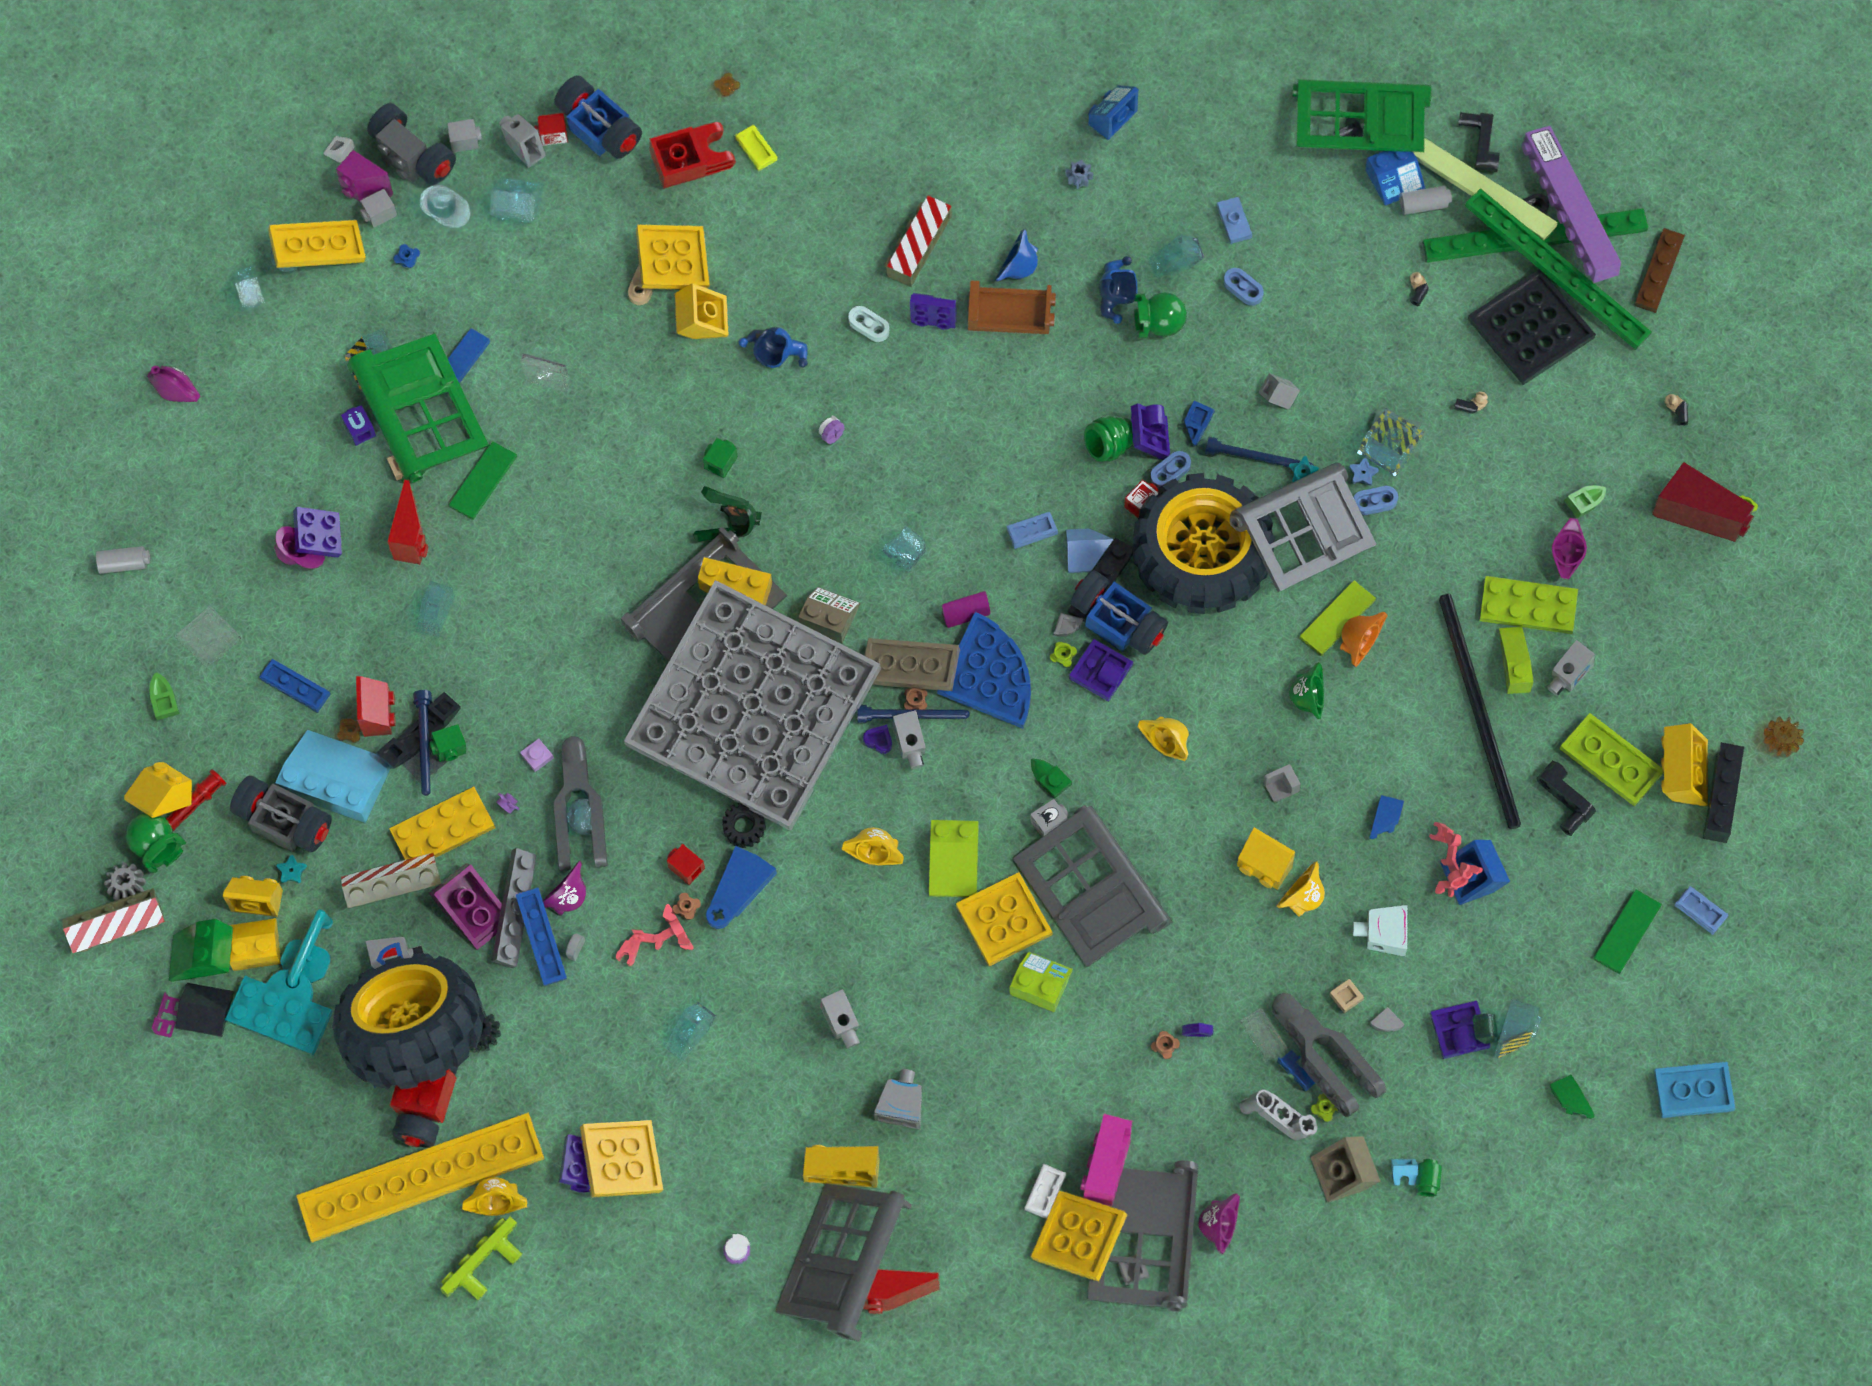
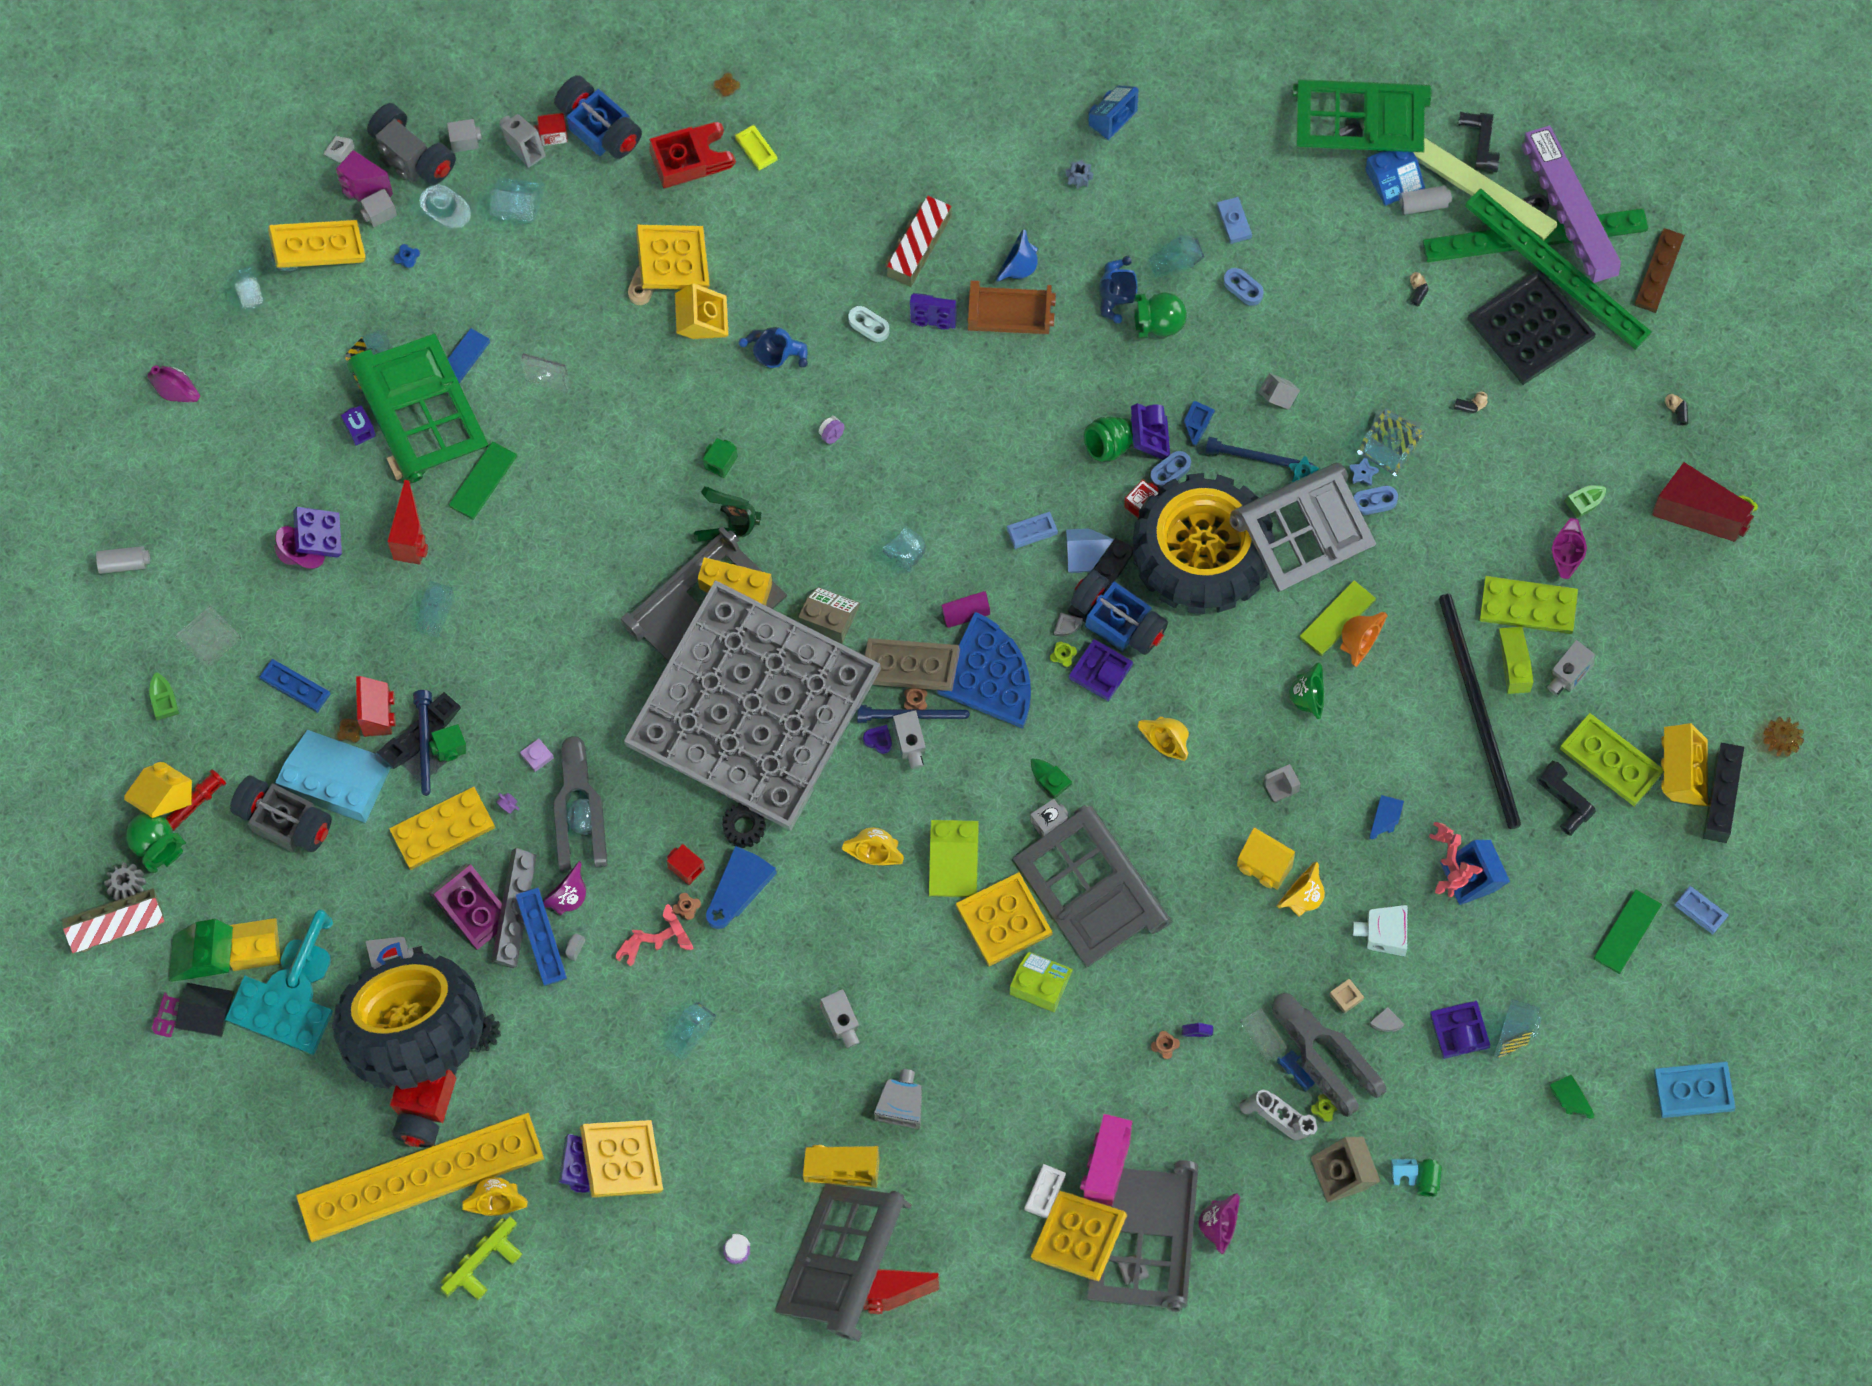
(253, 896): yellow slope -> none
(291, 876): teal plate -> none
(390, 880): brick -> none
(1486, 1028): clear green brick -> none

